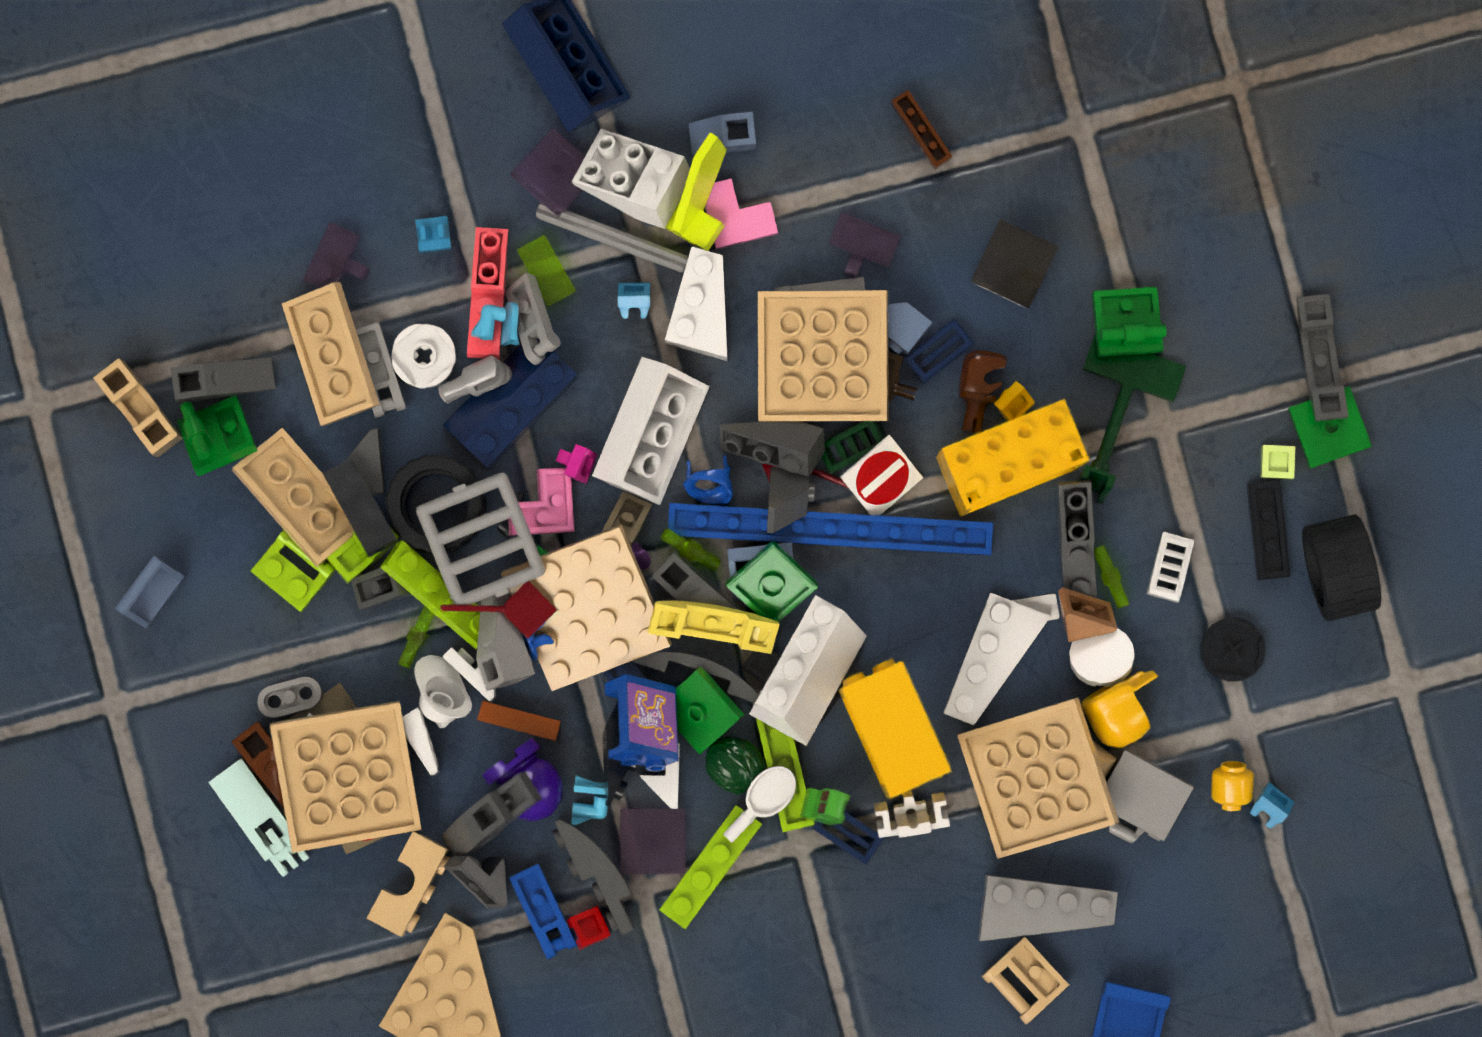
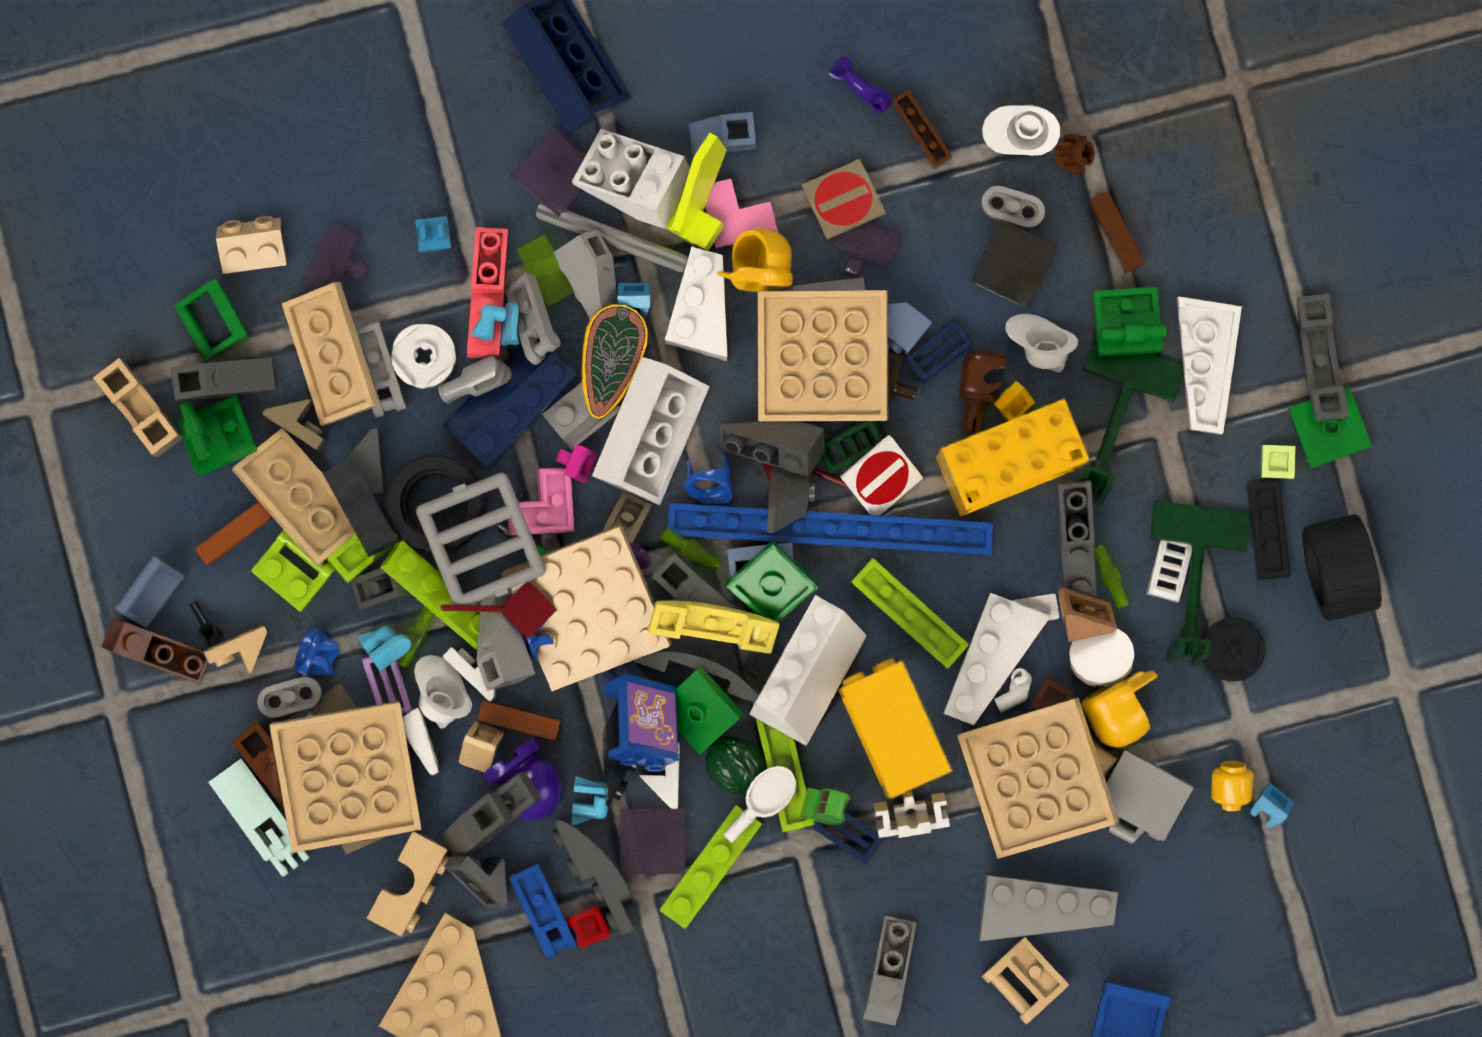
(155, 650): none -> reddish brown slope
(206, 627): none -> black hand
(227, 311): none -> green tile
(233, 533): none -> dark orange piece
(247, 644): none -> tan slope
(251, 244): none -> tan bracket
(289, 418): none -> dark tan slope
(316, 654): none -> blue piece
(387, 684): none -> lavender tile
(393, 648): none -> medium azure piece
(481, 746): none -> tan slope
(572, 419): none -> light grey plate
(589, 270): none -> light grey slope
(610, 356): none -> shield
(760, 261): none -> yellow piece
(843, 199): none -> piece
(877, 97): none -> dark purple arm
(890, 971): none -> light grey slope
(910, 613): none -> lime plate
(1012, 207): none -> light grey plate
(1018, 690): none -> white arm
(1021, 130): none -> white piece
(1043, 342): none -> white piece
(1050, 694): none -> reddish brown plate
(1074, 153): none -> reddish brown gear
(1116, 232): none -> reddish brown piece
(1200, 529): none -> dark green piece
(1208, 356): none -> white wing

